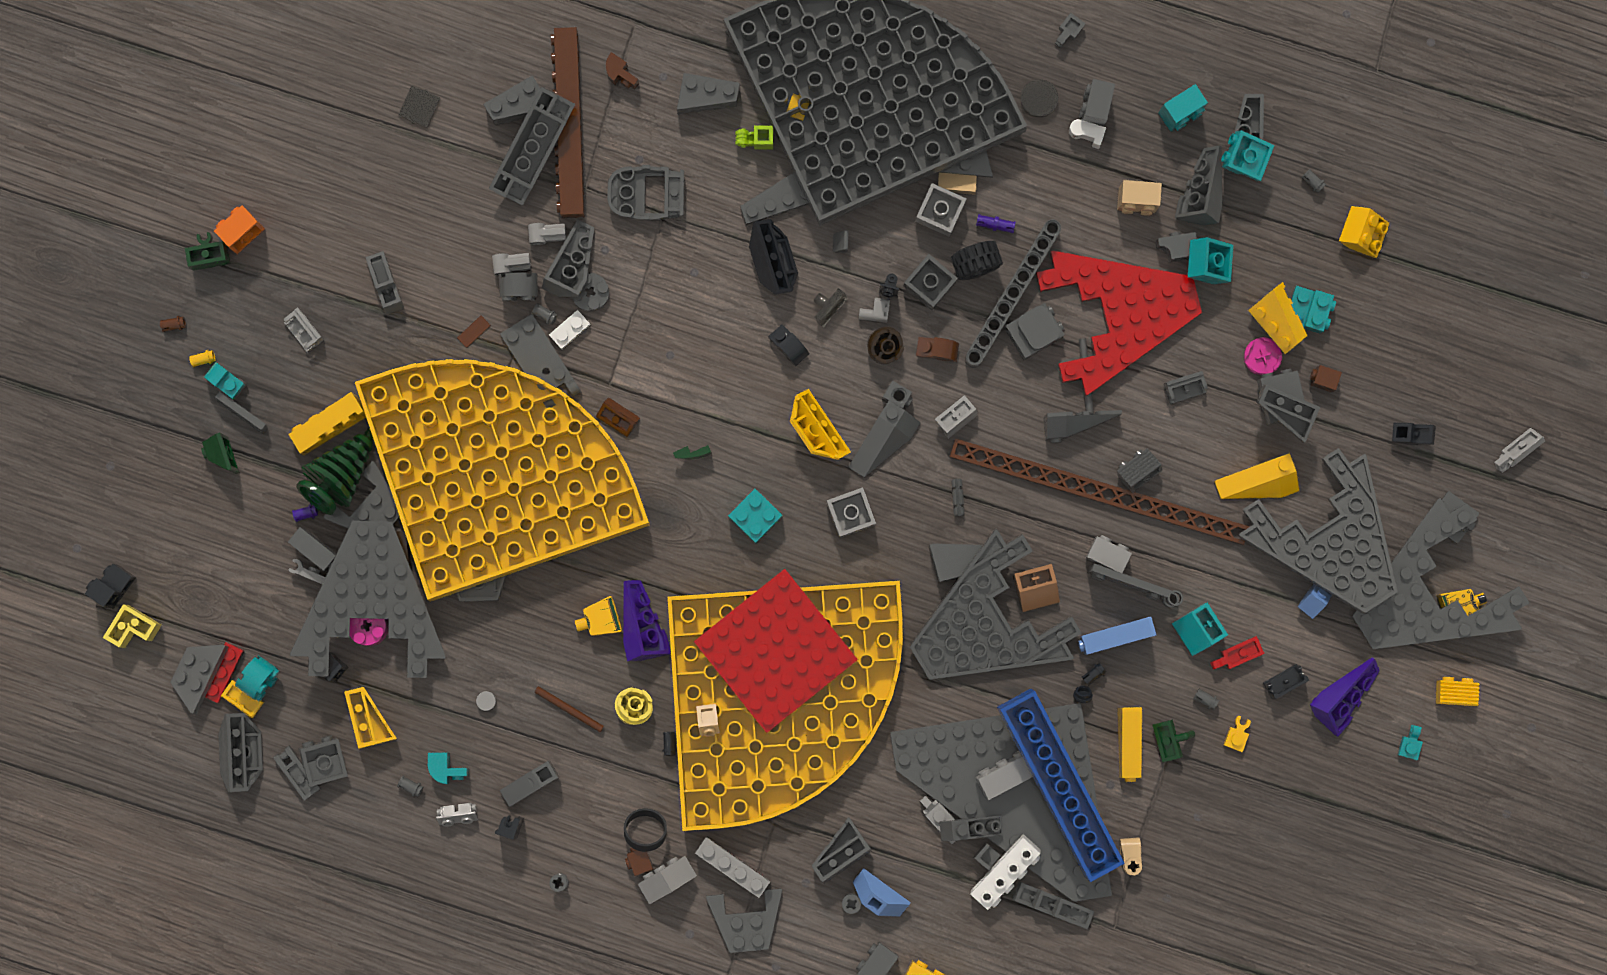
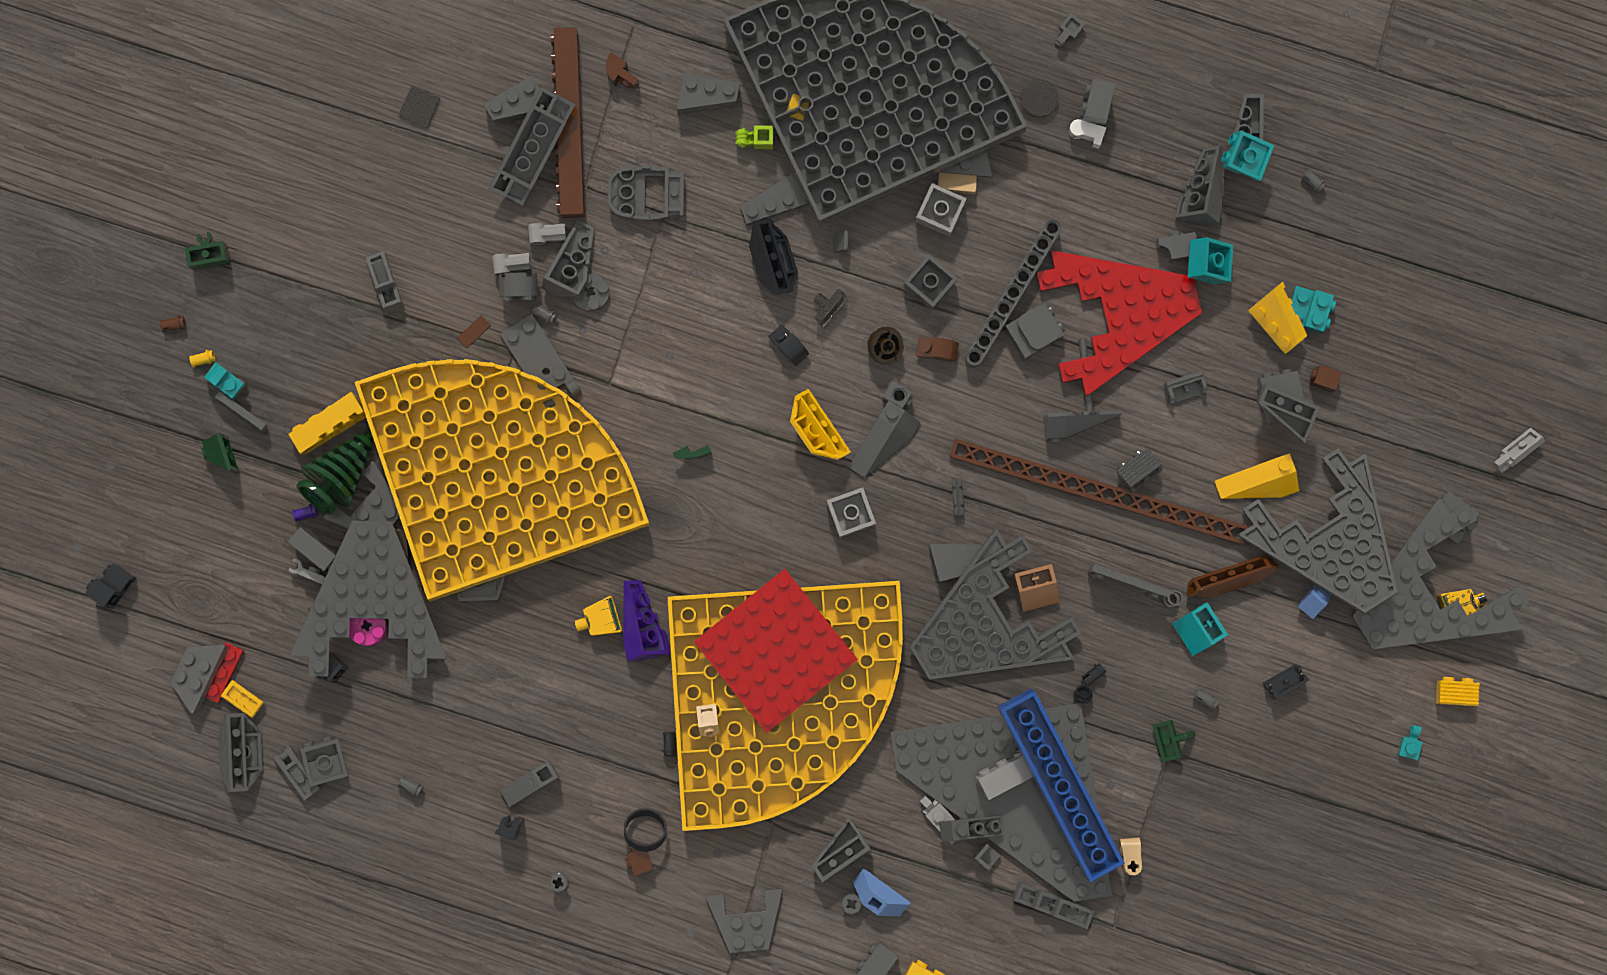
(131, 622): light yellow brick -> none
(238, 229): orange brick -> none
(257, 678): teal brick -> none
(303, 330): light grey hinge -> none
(366, 719): yellow wedge -> none
(440, 768): teal brick -> none
(466, 814): light grey hinge -> none
(486, 701): light grey tile -> none
(569, 329): white plate -> none
(569, 709): reddish brown bar -> none
(617, 417): reddish brown slope -> none
(633, 706): light yellow cone -> none
(666, 879): light grey brick -> none
(732, 867): light grey brick -> none
(755, 516): teal brick -> none
(879, 312): light grey piece -> none
(889, 288): black hinge -> none
(956, 416): light grey hinge -> none
(976, 260): black tyre -> none
(995, 223): dark purple pin -> none
(1005, 872): white brick -> none
(1108, 555): light grey brick -> none
(1117, 636): medium blue slope -> none
(1130, 743): yellow slope -> none
(1139, 197): tan brick -> none
(1182, 108): teal brick -> none
(1231, 577): none -> reddish brown brick
(1236, 737): yellow plate -> none
(1239, 654): red plate -> none
(1262, 356): dark pink tile -> none
(1339, 699): dark purple wedge -> none
(1364, 231): yellow slope -> none
(1413, 433): black brick -> none

